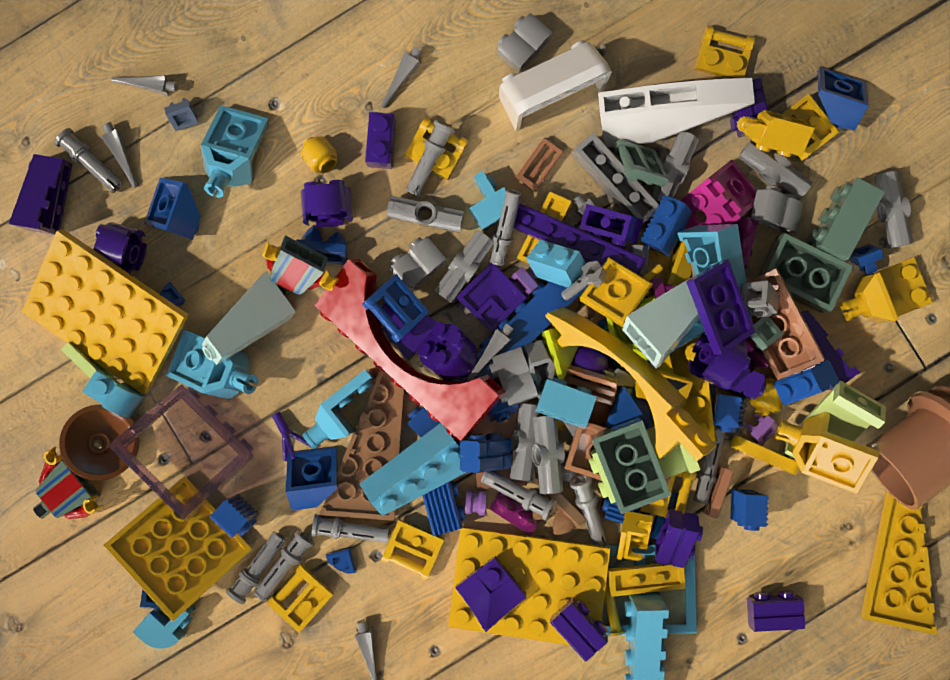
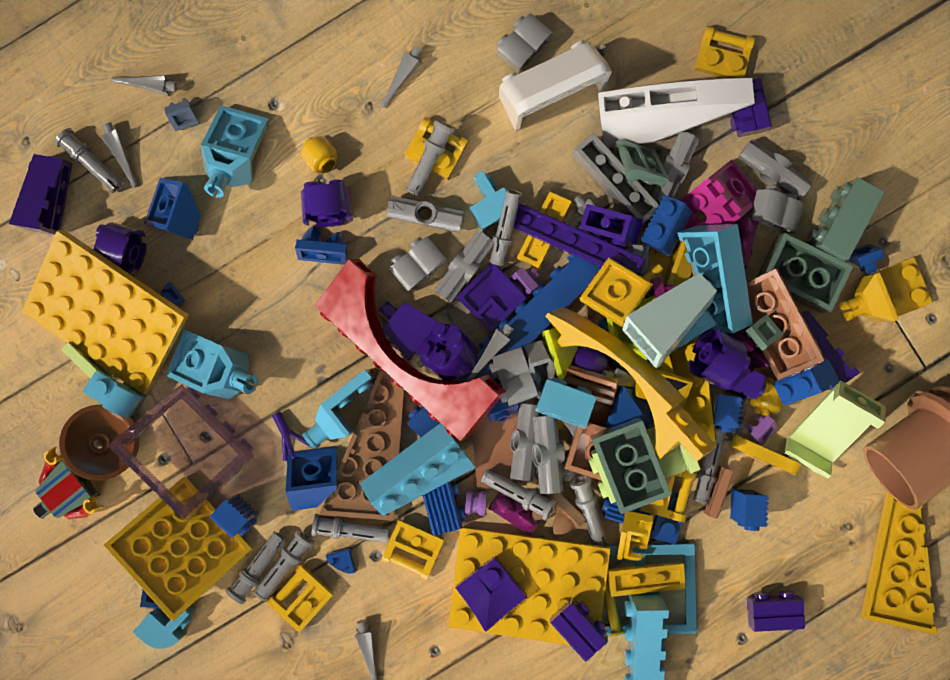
(251, 318): light aqua slope -> none
(297, 267): torso -> none
(380, 140): dark purple brick -> none
(401, 302): blue plate -> none
(486, 453): blue brick -> none
(527, 181): nougat tile -> none
(556, 263): medium azure brick -> none
(592, 274): light grey bar -> none
(678, 538): dark purple brick -> none
(721, 307): dark purple plate -> none
(762, 304): light grey brick -> none
(777, 132): yellow hinge -> none
(810, 112): yellow plate -> none
(826, 454): yellow plate -> none
(842, 97): blue slope -> none
(894, 210): light grey piece -> none

